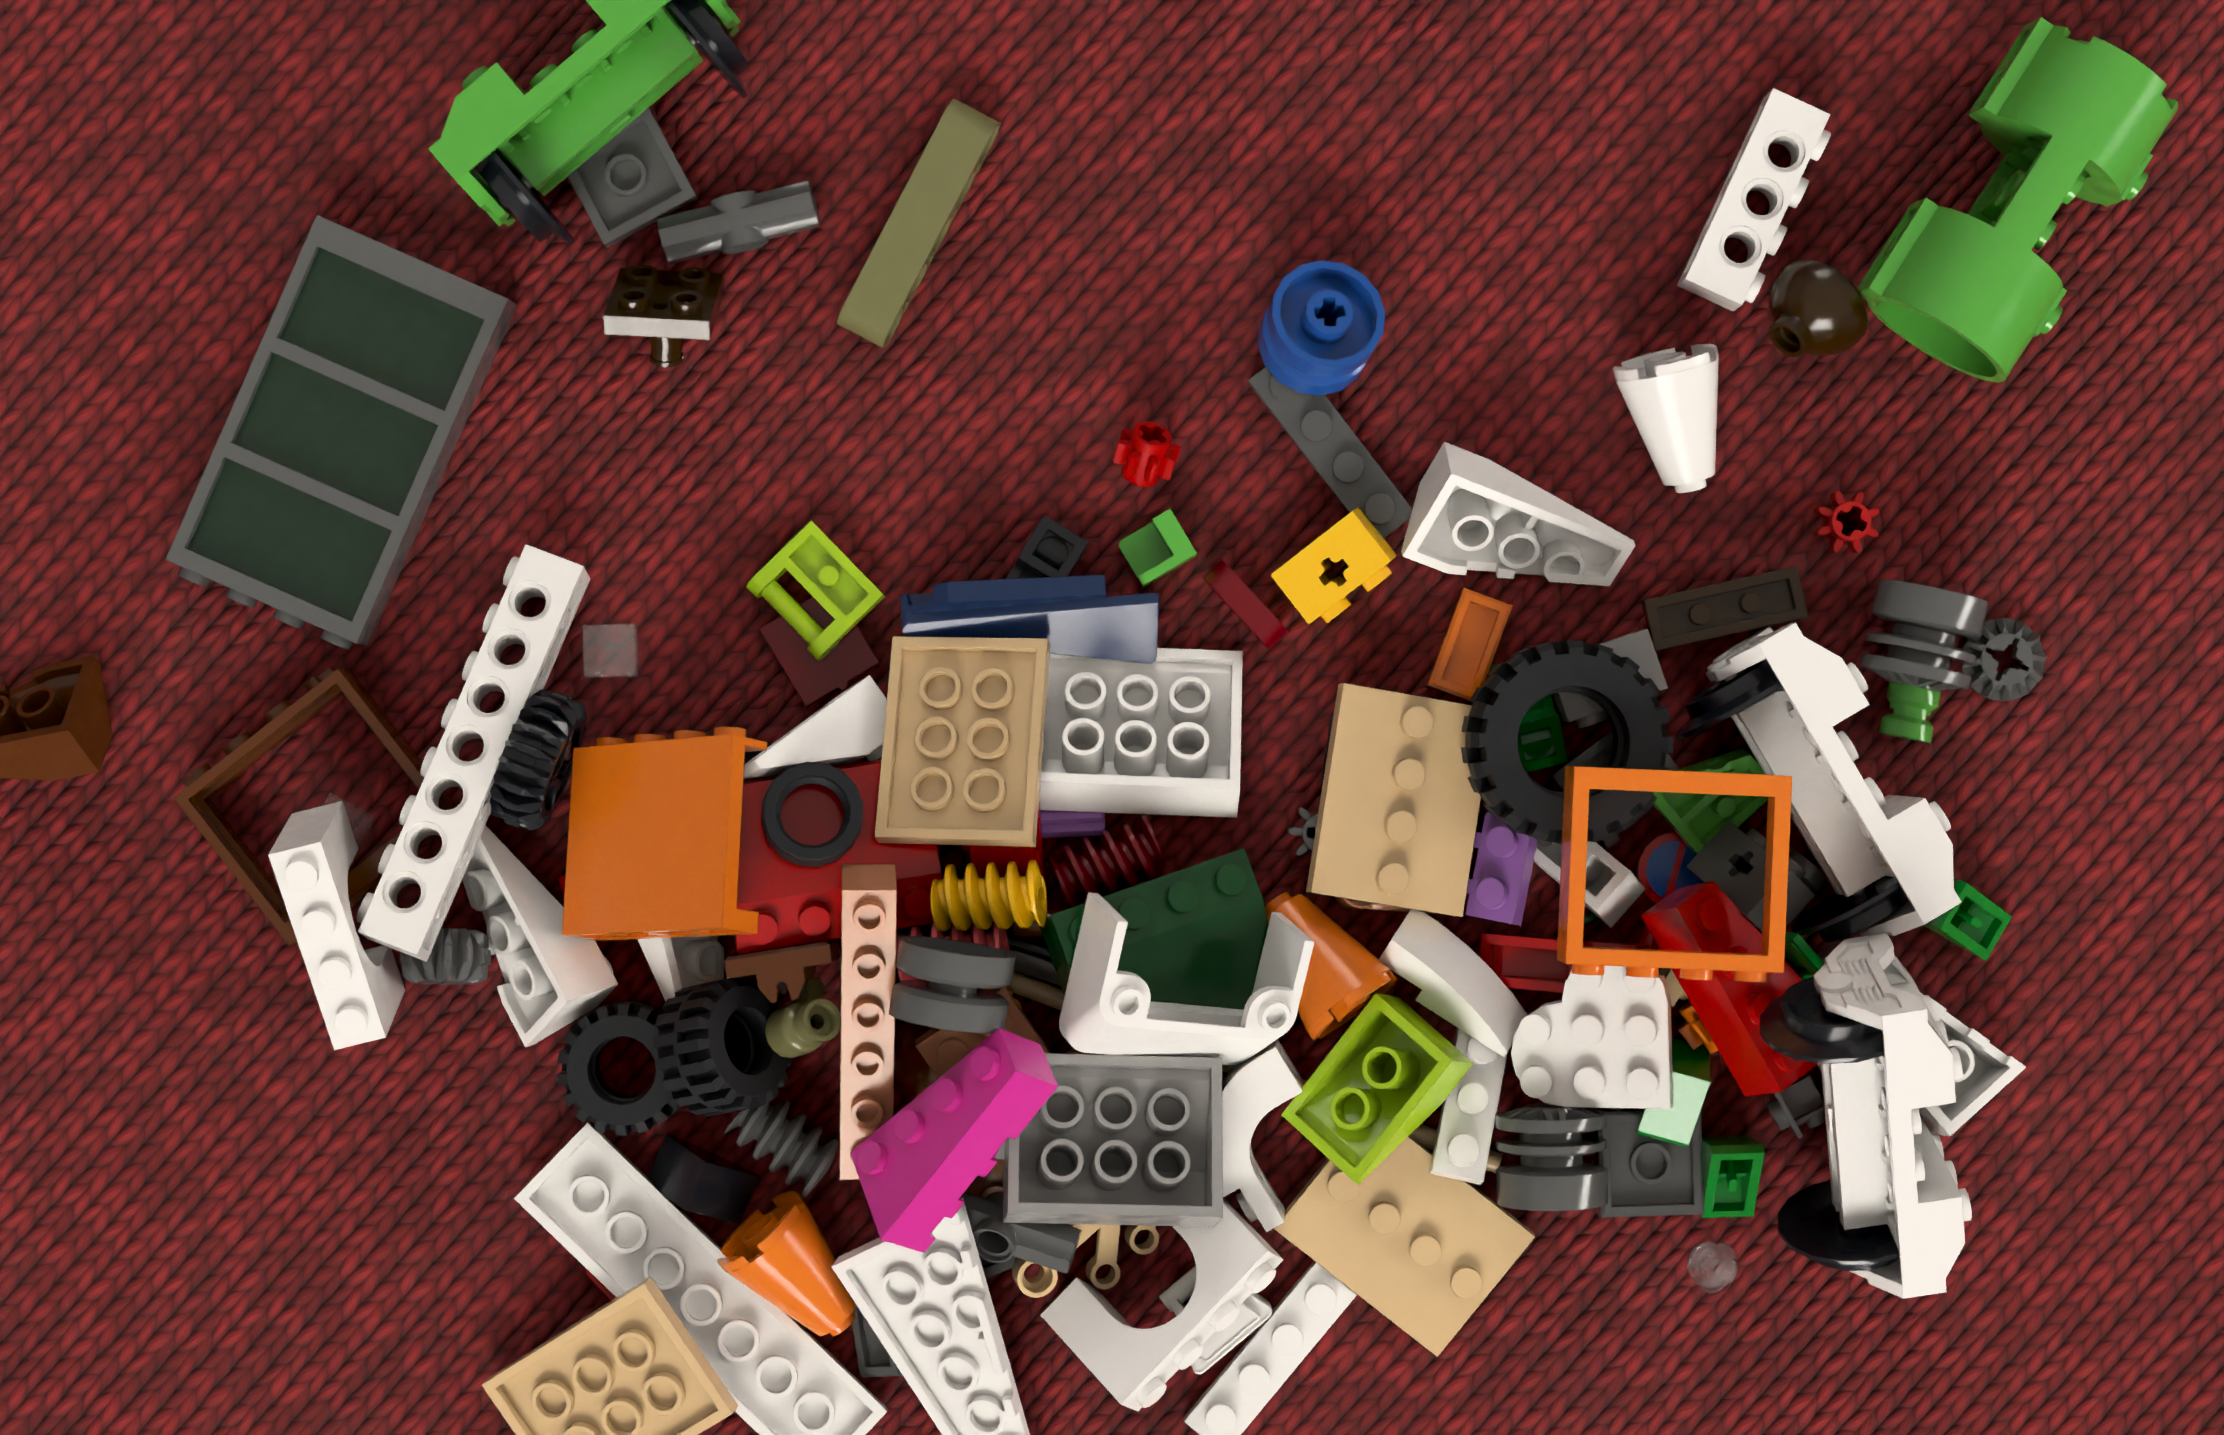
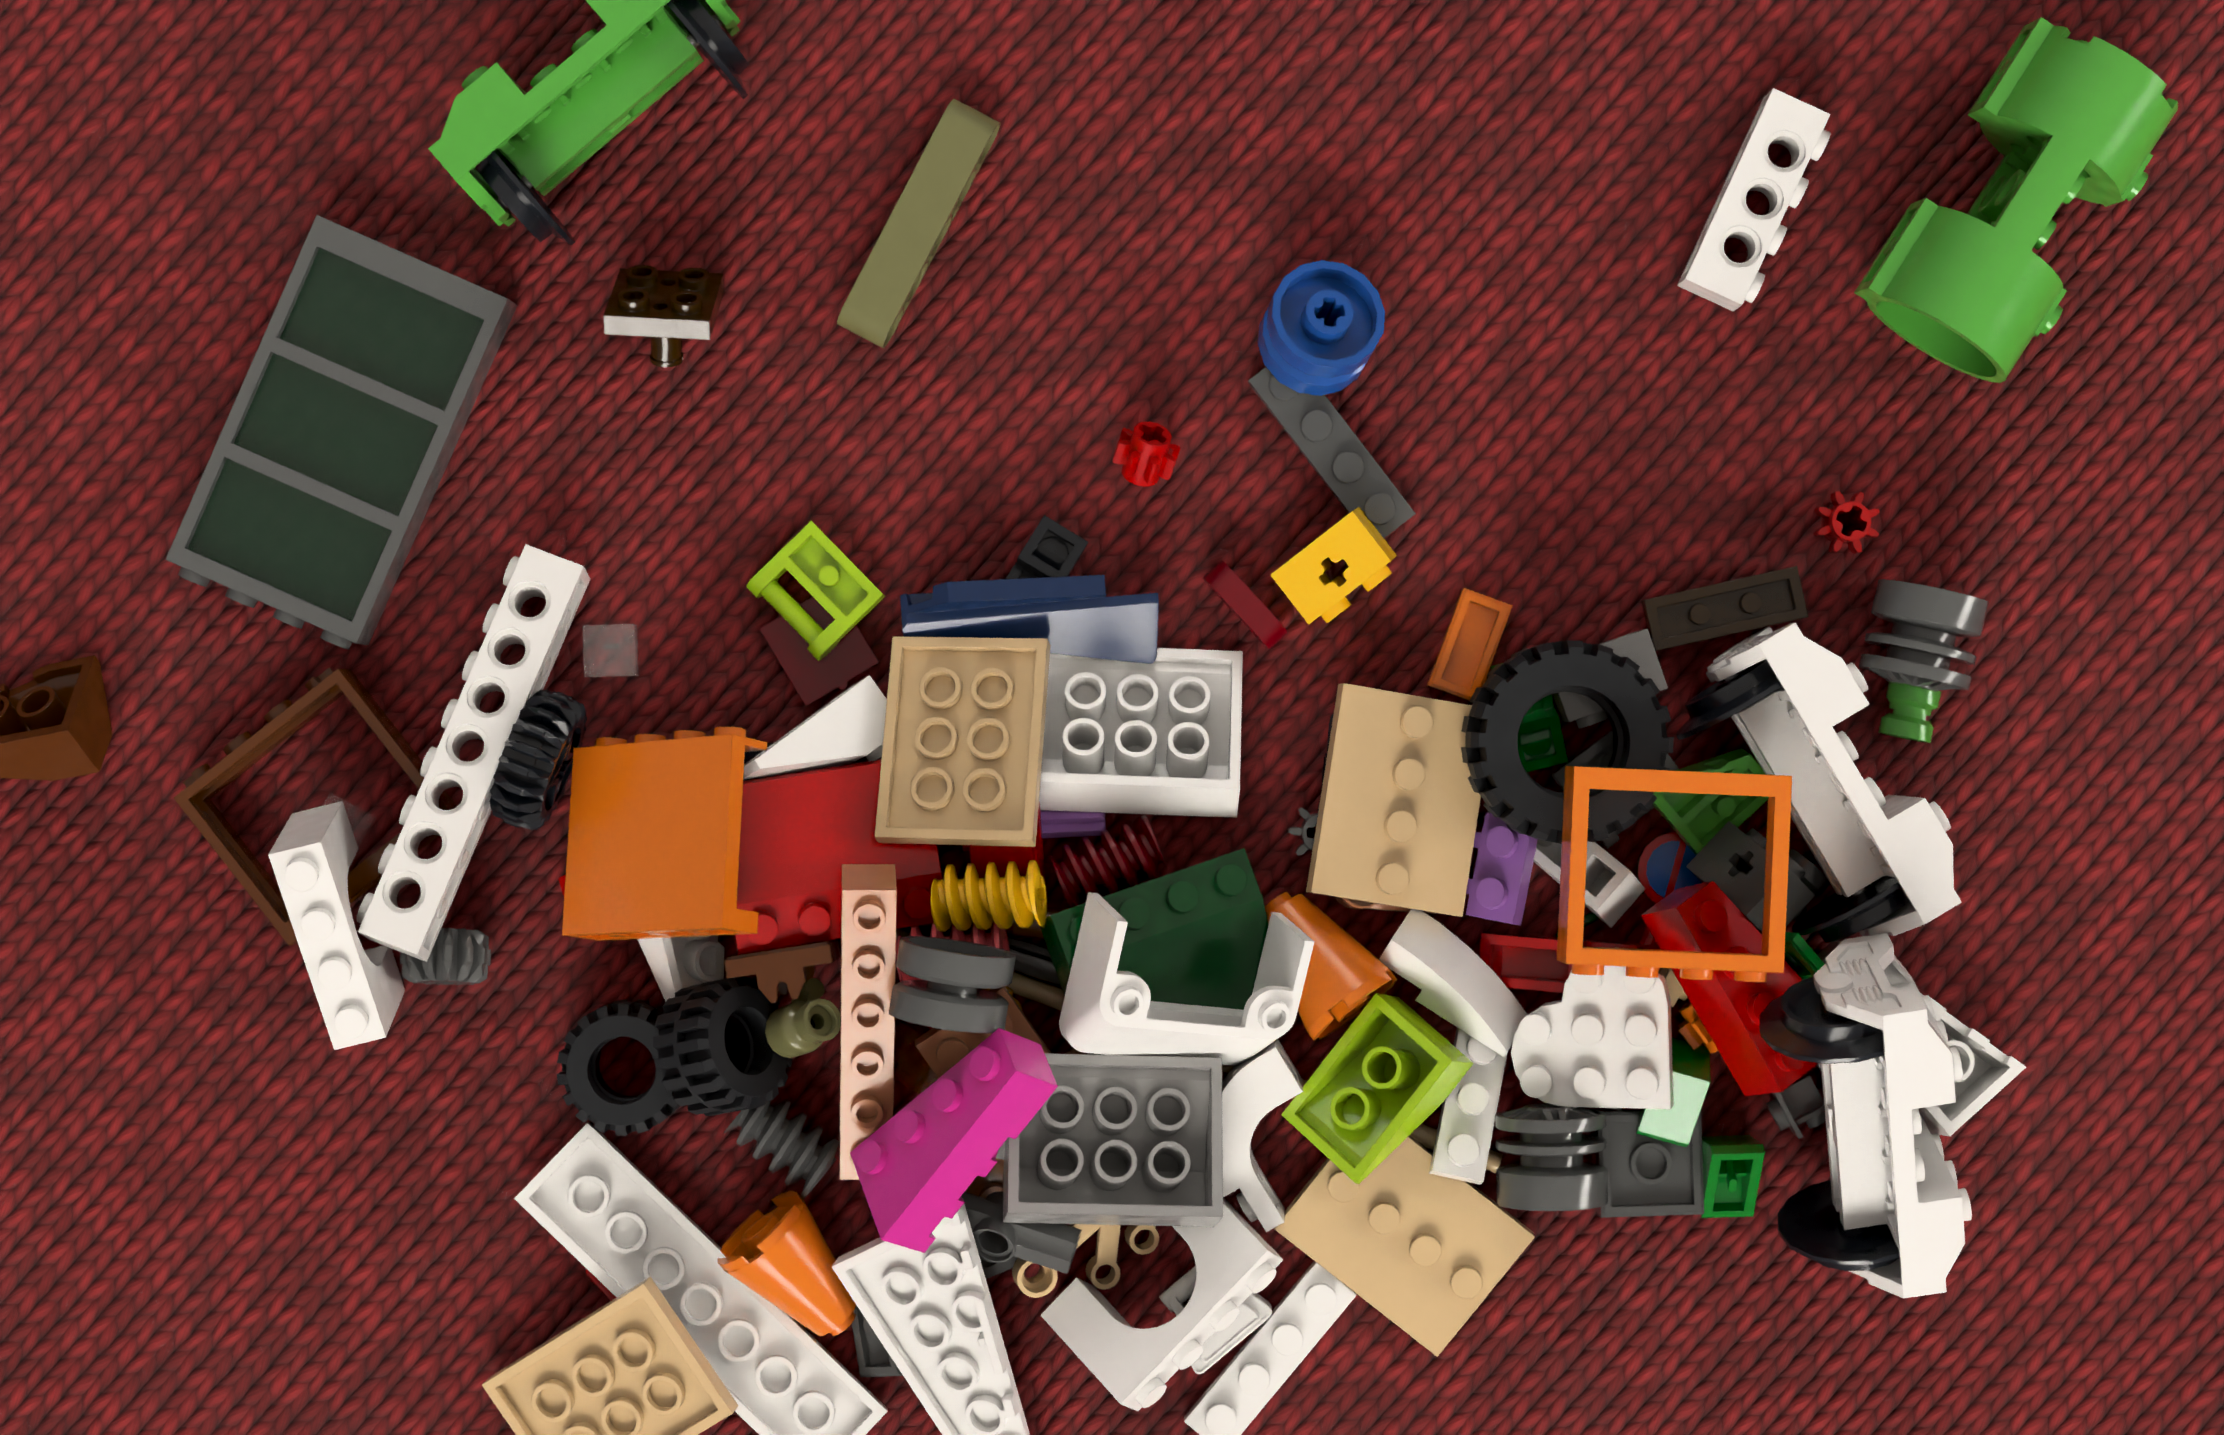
(545, 974): white wedge -> none
(632, 181): dark grey plate -> none
(702, 1180): black slope -> none
(738, 222): dark grey piece -> none
(817, 774): black tyre -> none
(1157, 548): bright green panel -> none
(1494, 521): white wedge -> none
(1675, 411): white cone -> none
(1703, 1261): clear plate -> none
(1815, 310): dark brown piece -> none
(1973, 923): green slope -> none
(2026, 650): dark grey gear -> none

